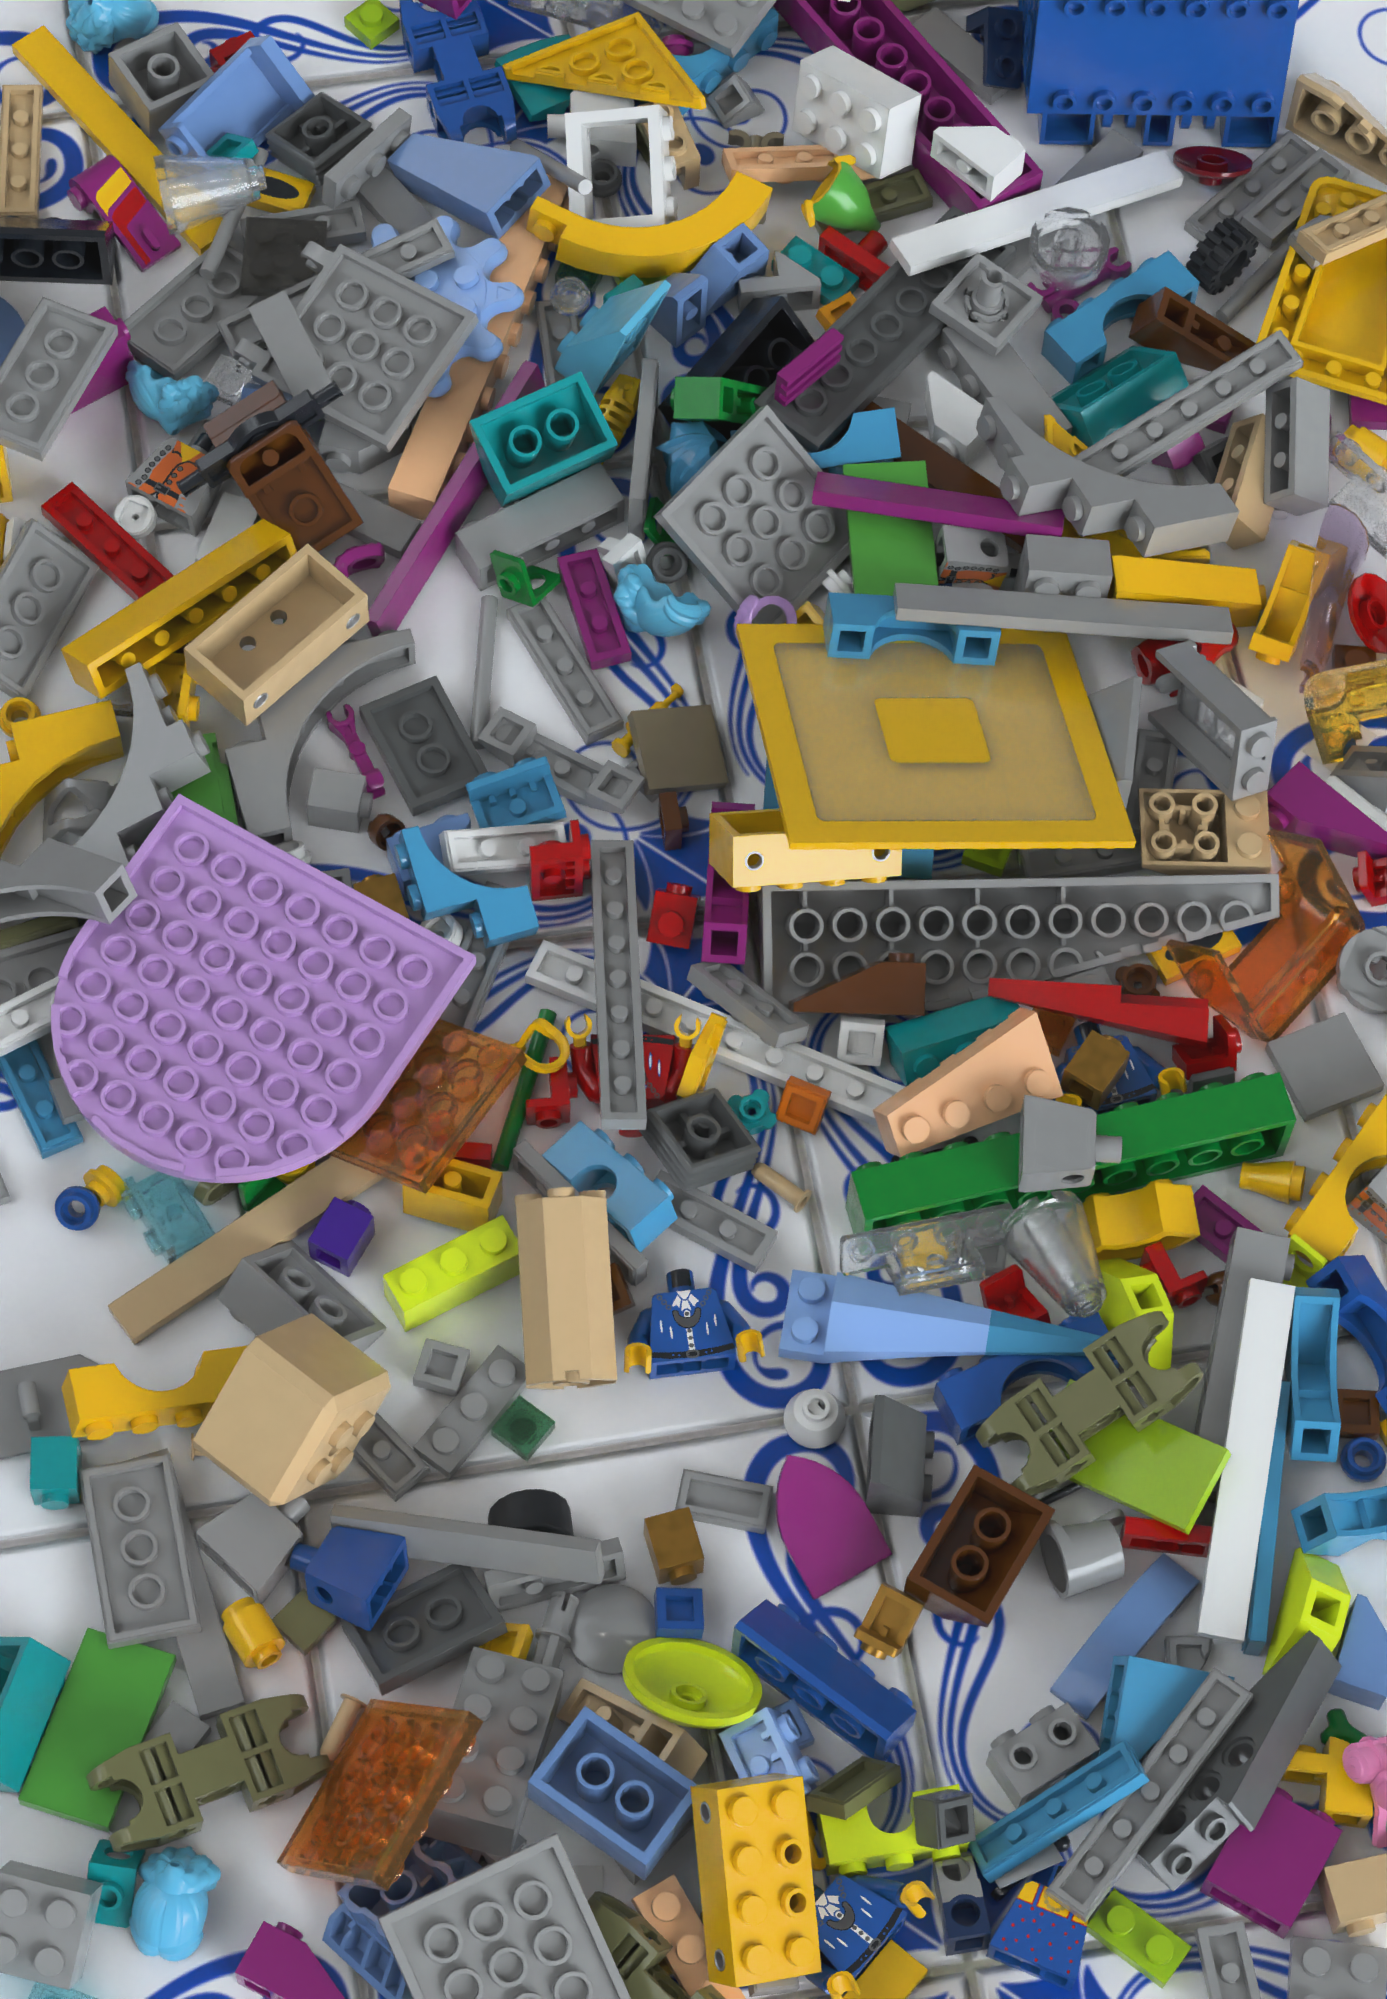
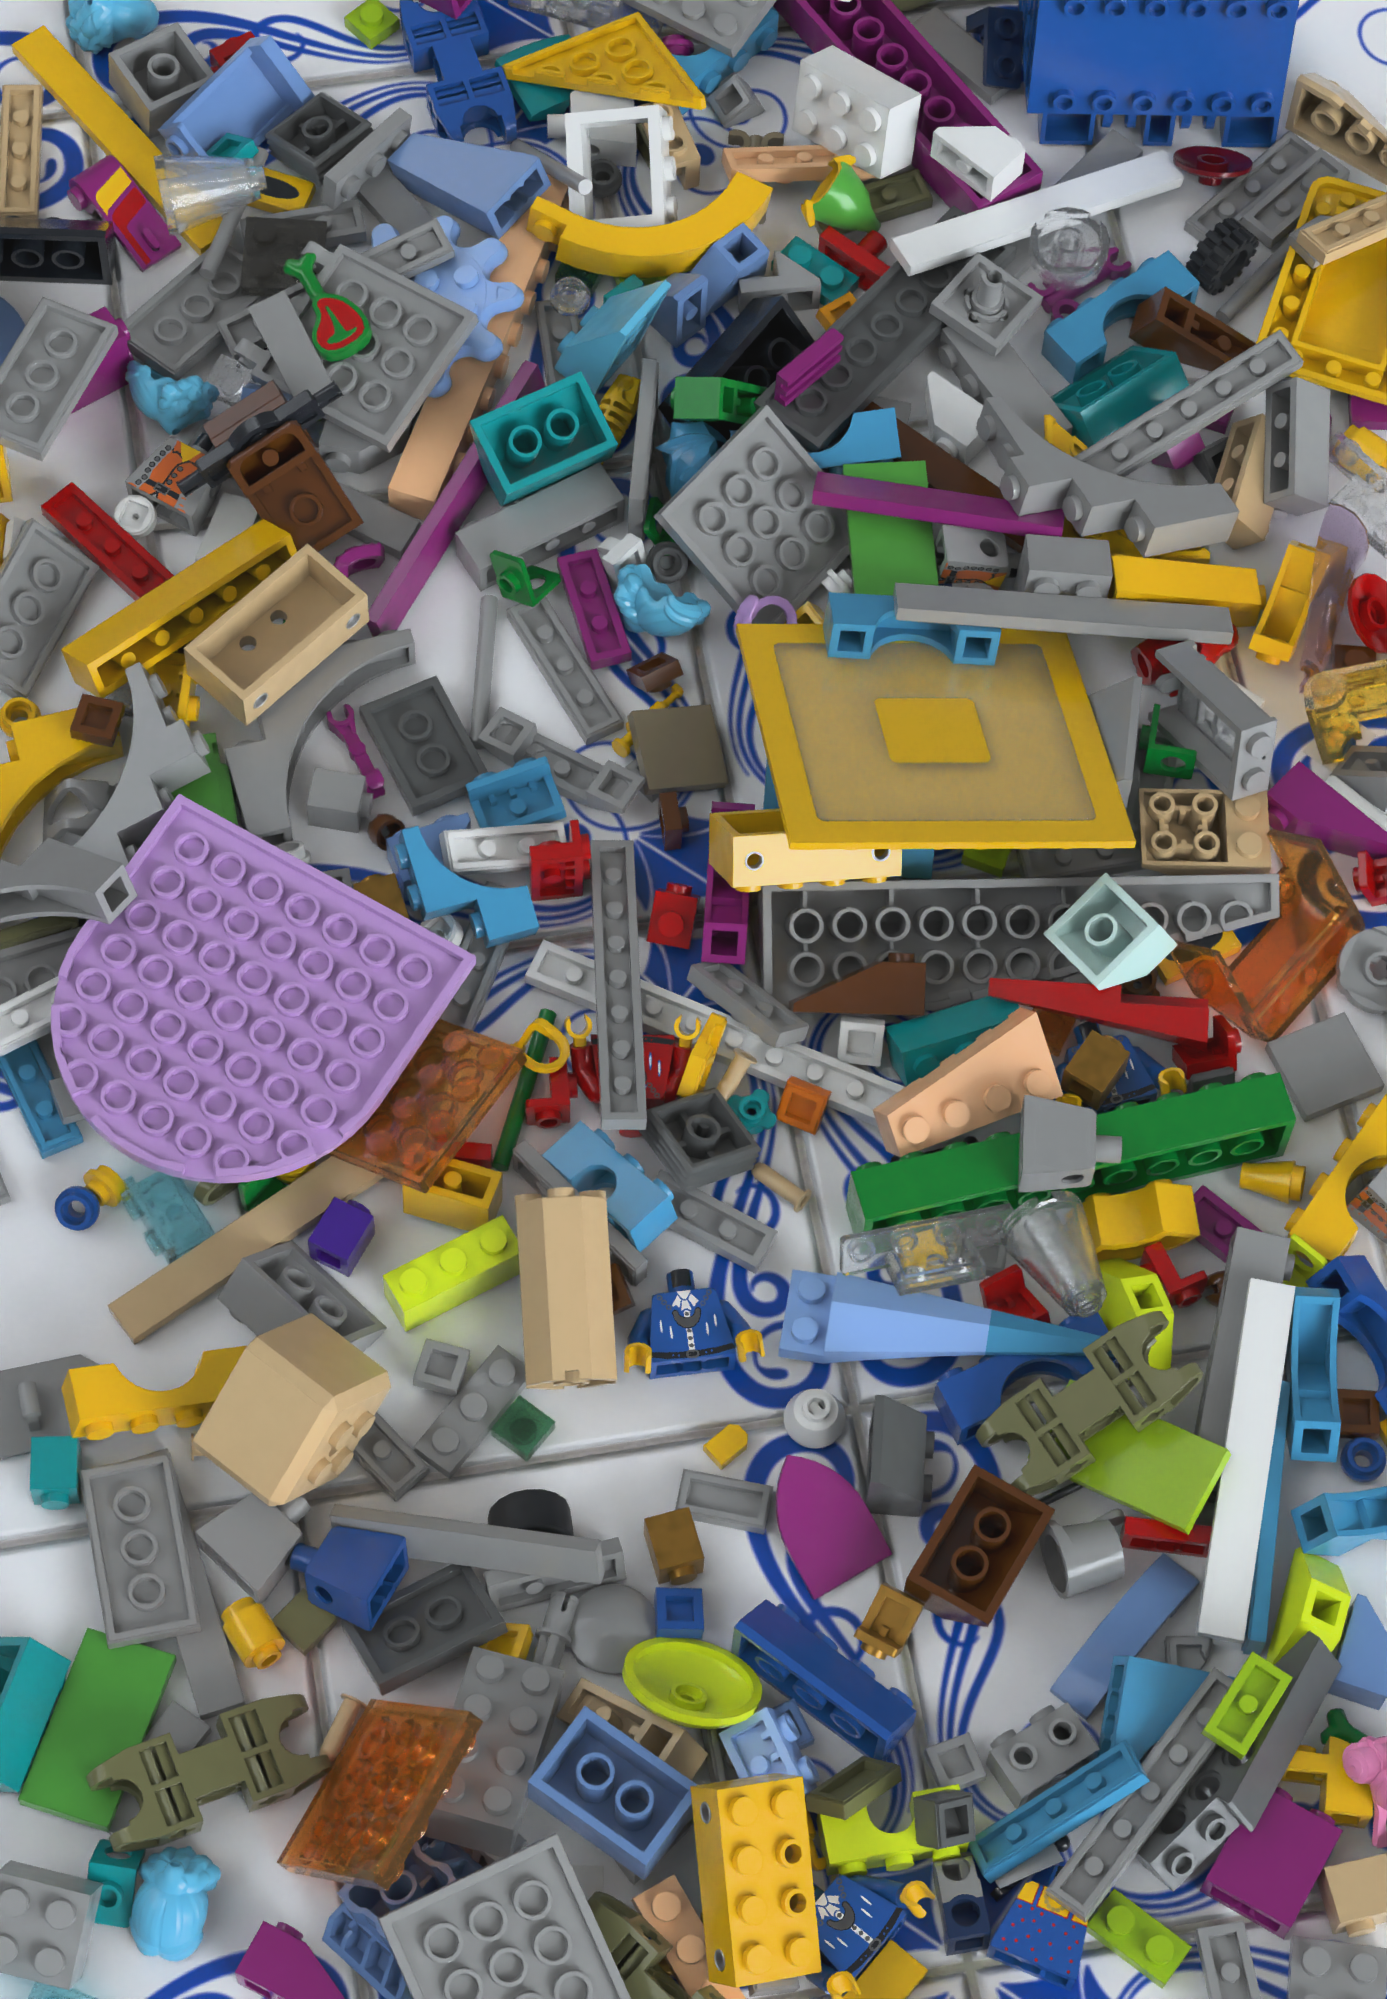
(97, 720): none -> reddish brown plate
(340, 324): none -> green piece
(655, 673): none -> reddish brown plate
(726, 1445): none -> yellow piece
(735, 1073): none -> tan piece
(955, 1762): none -> light grey plate
(1110, 936): none -> light aqua slope
(1157, 752): none -> green bracket
(1246, 1705): none -> lime plate

